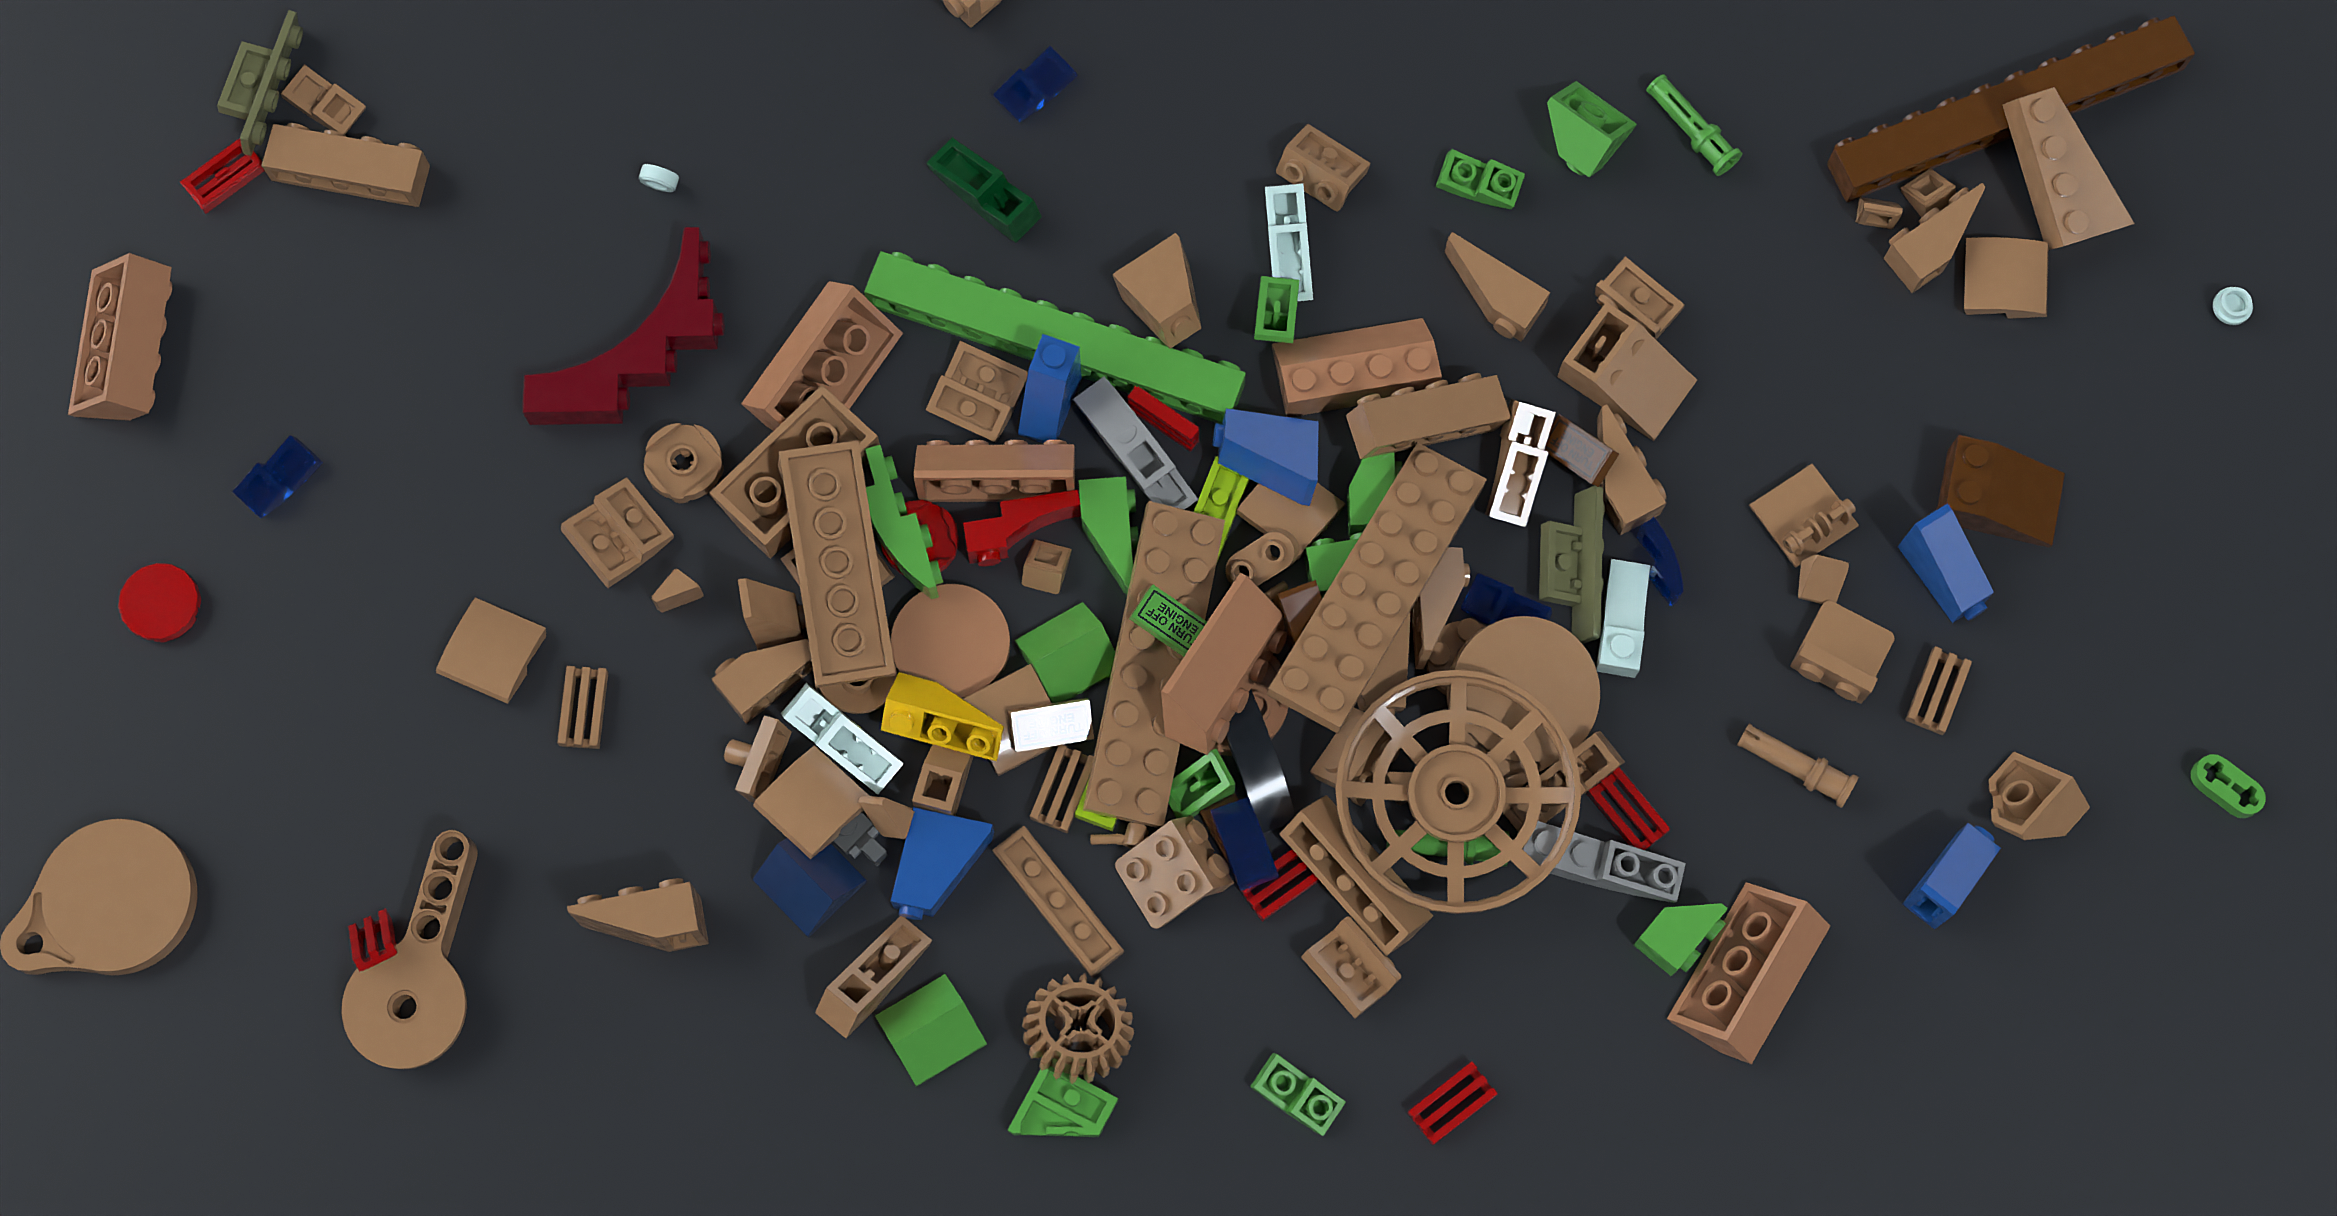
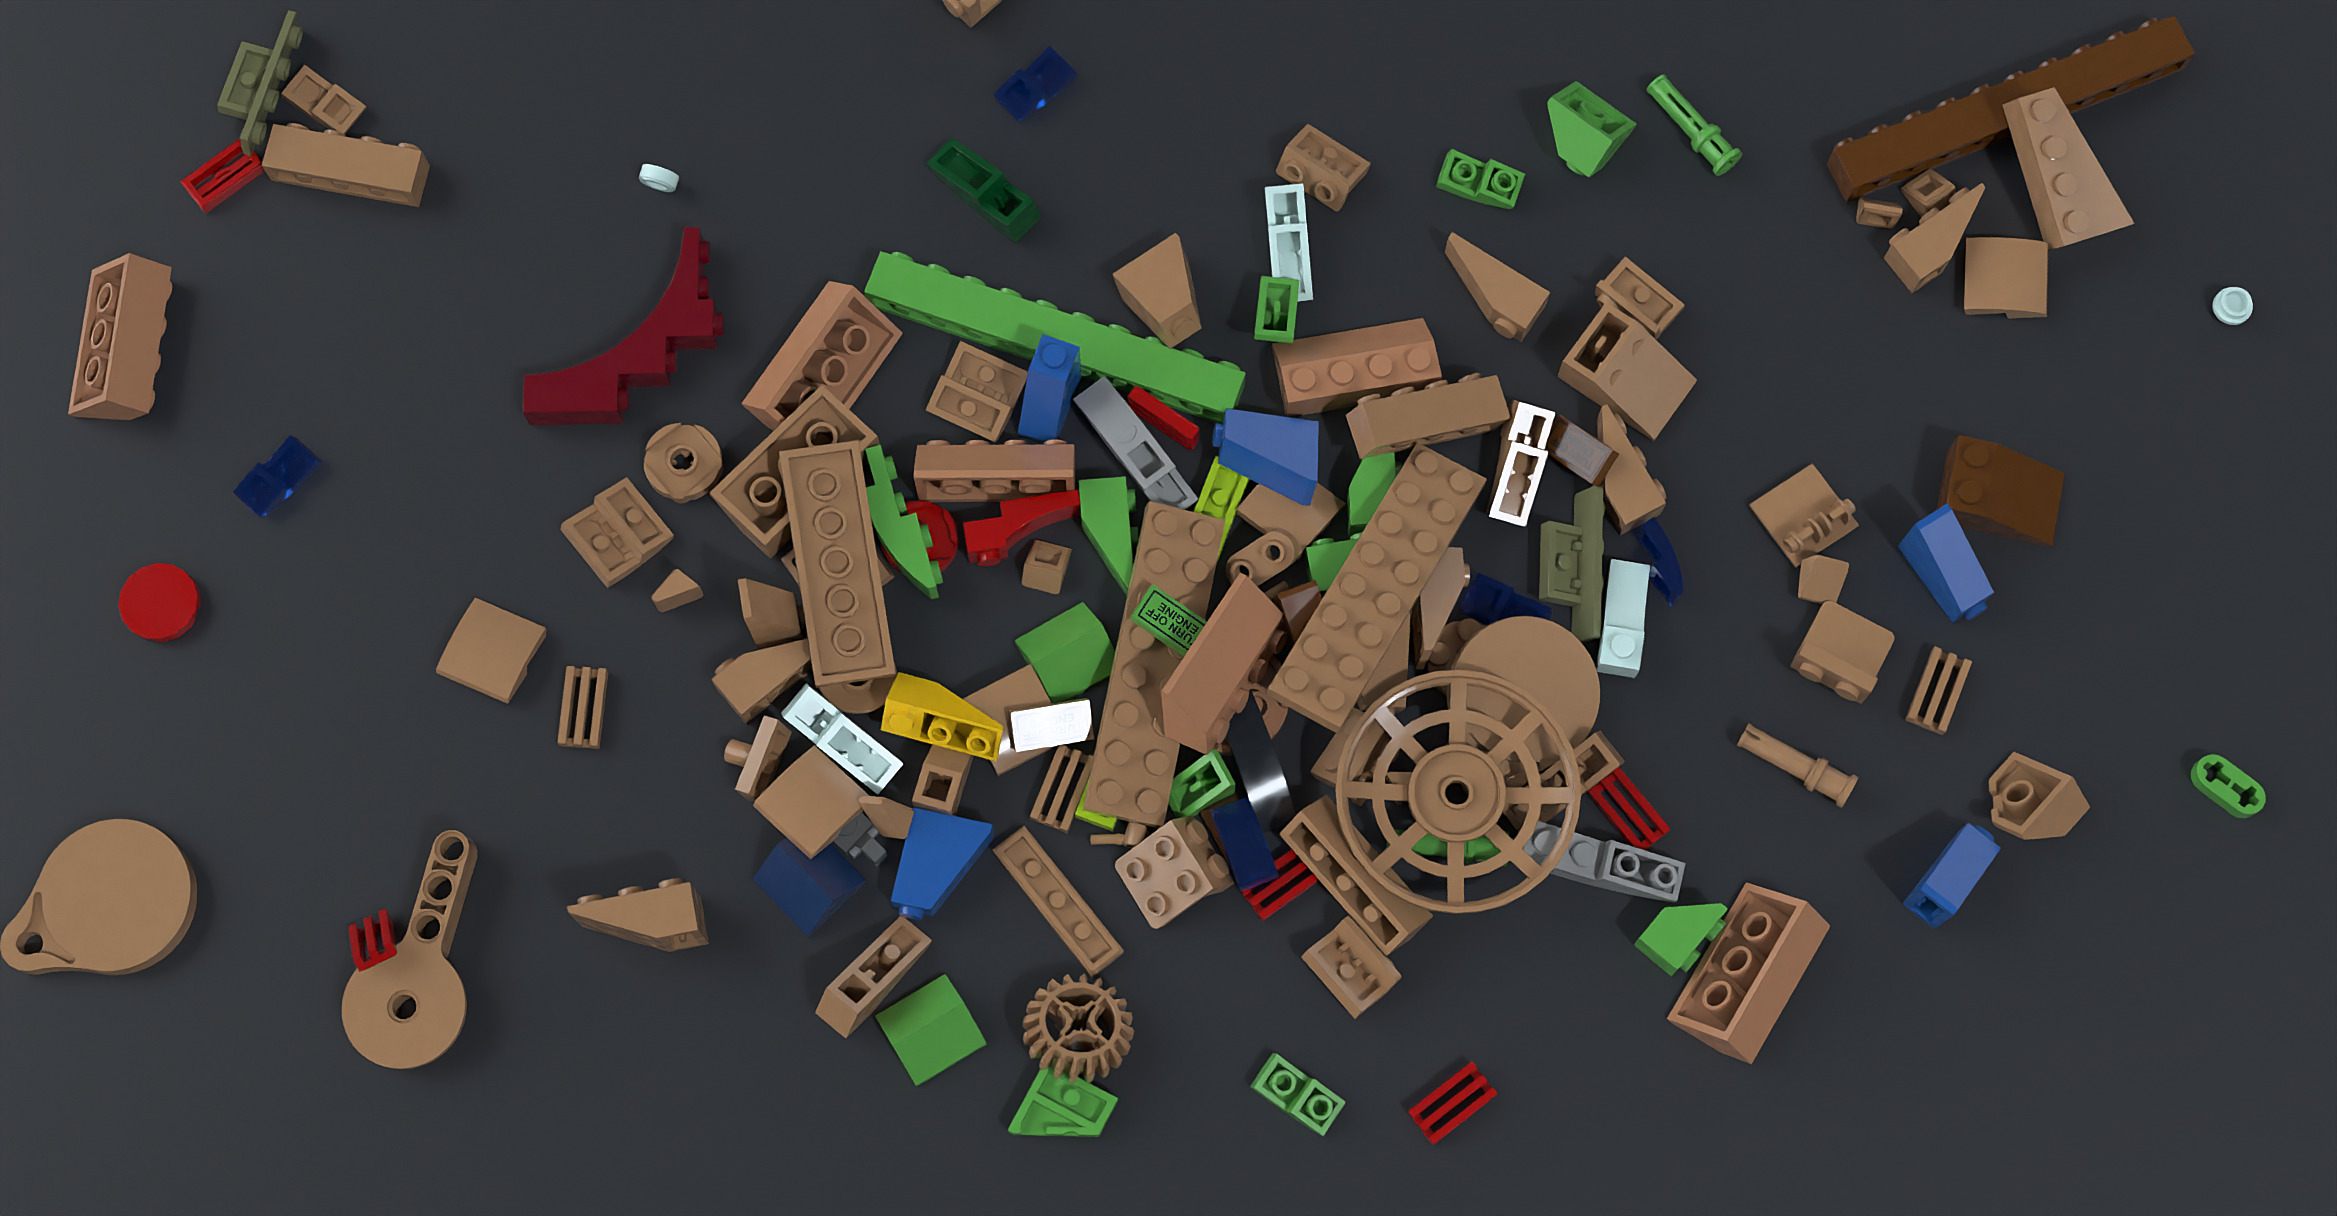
(952, 639): nougat tile -> none

